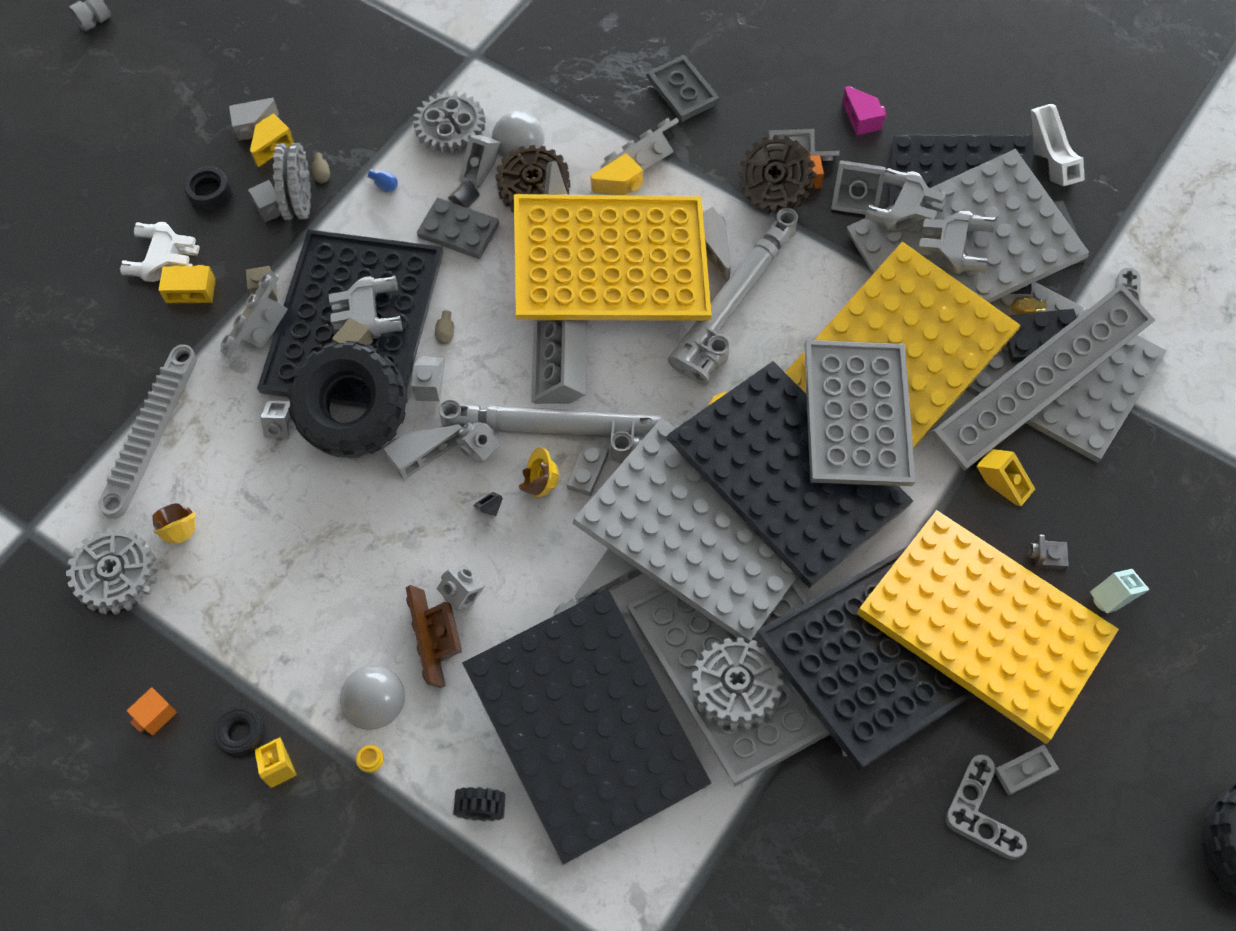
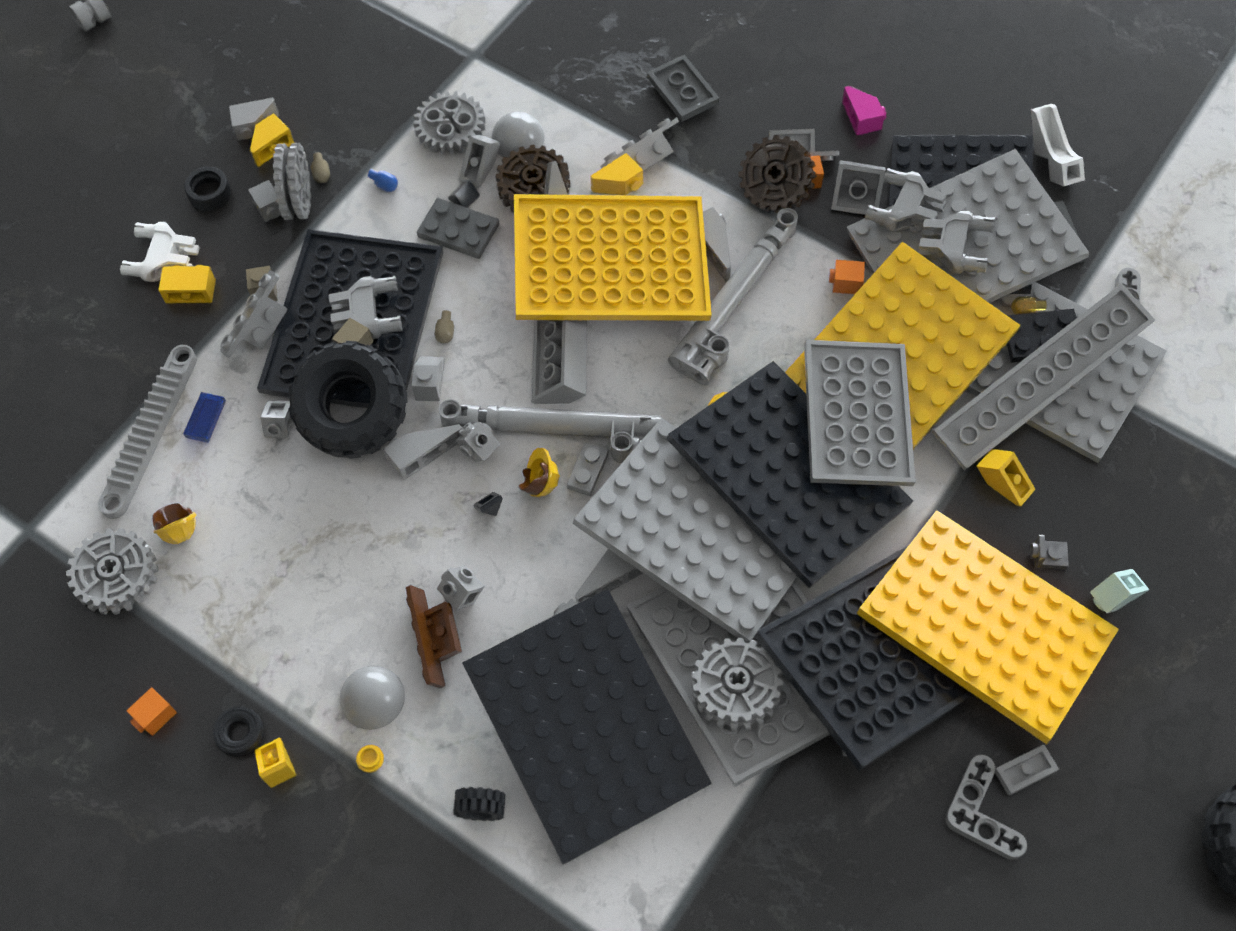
(204, 417): none -> clear blue tile
(847, 276): none -> orange brick

